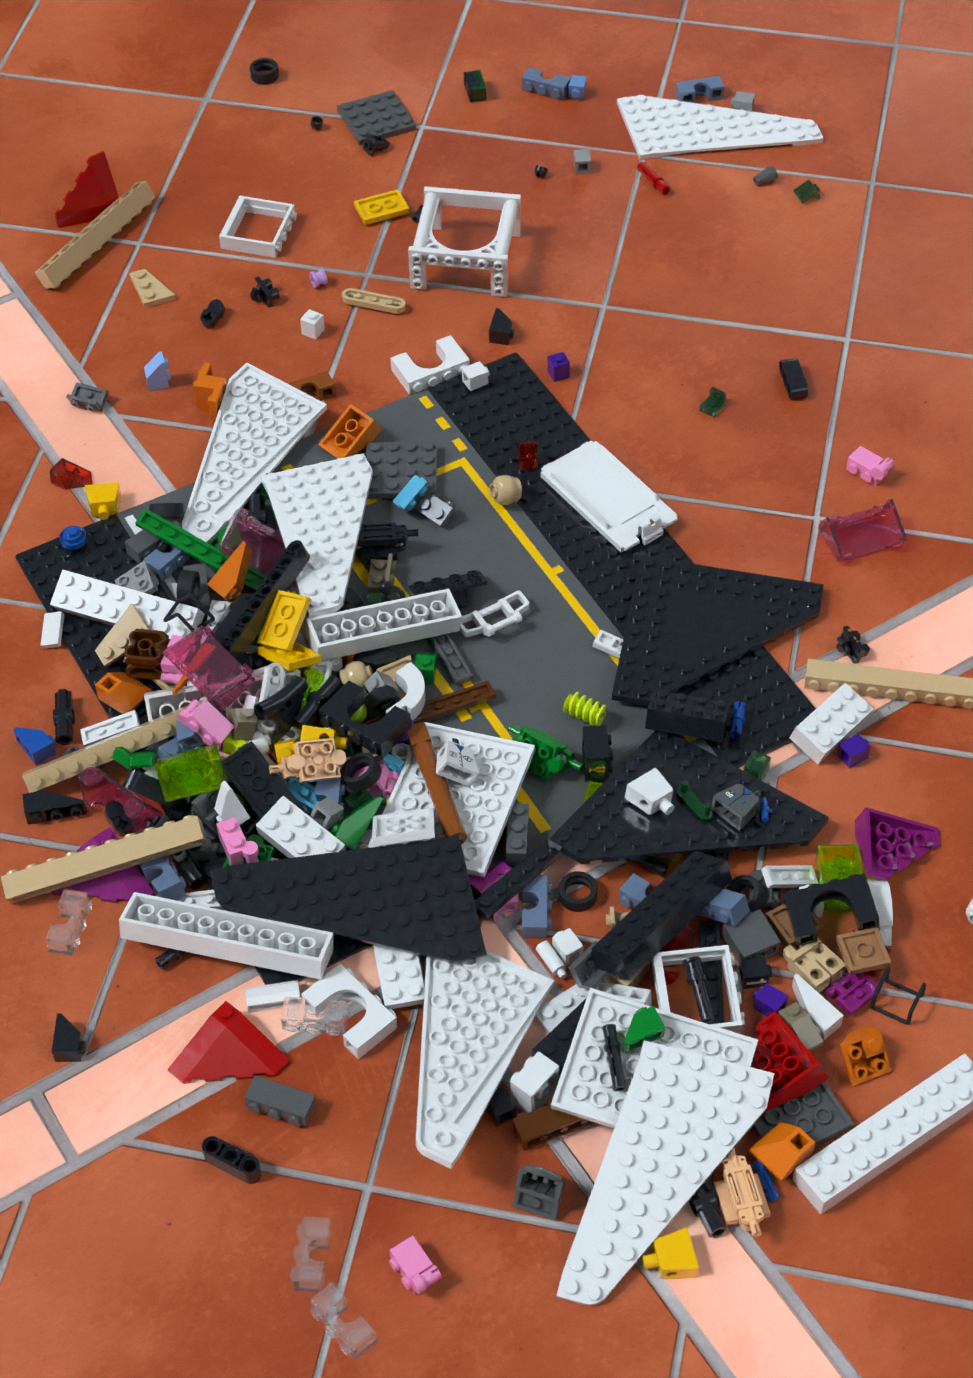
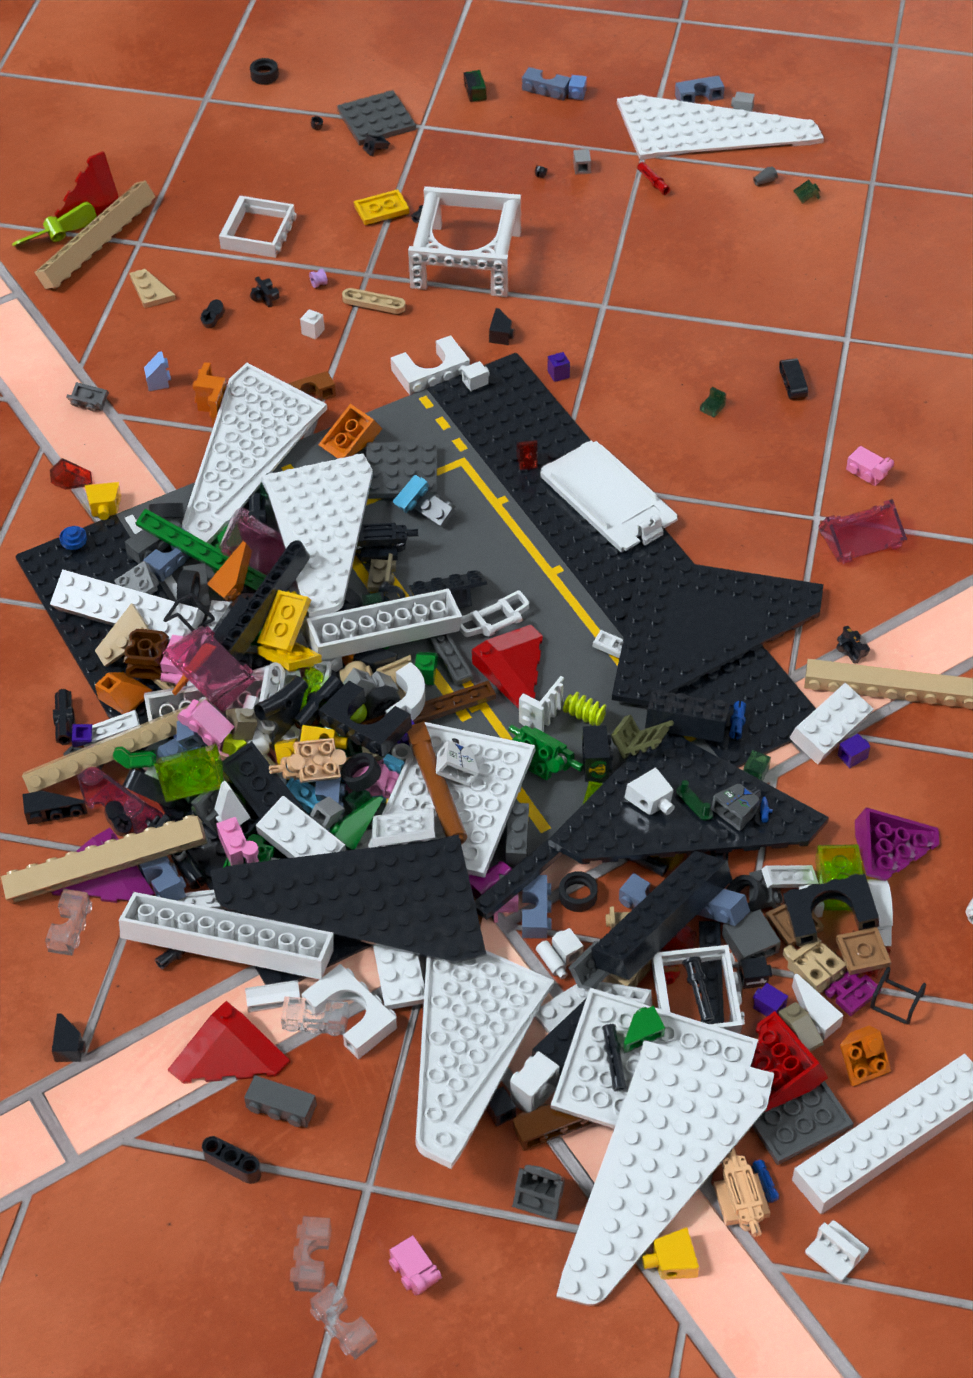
(35, 743): blue slope -> none
(52, 630): white tile -> none
(57, 227): none -> lime piece
(81, 734): none -> dark purple slope
(362, 679): none -> light grey brick
(505, 489): tan piece -> none
(511, 662): none -> red slope
(536, 713): none -> white plate
(630, 739): none -> olive plate
(706, 1207): black piece -> none
(783, 1149): orange slope -> none
(836, 1250): none -> white bracket

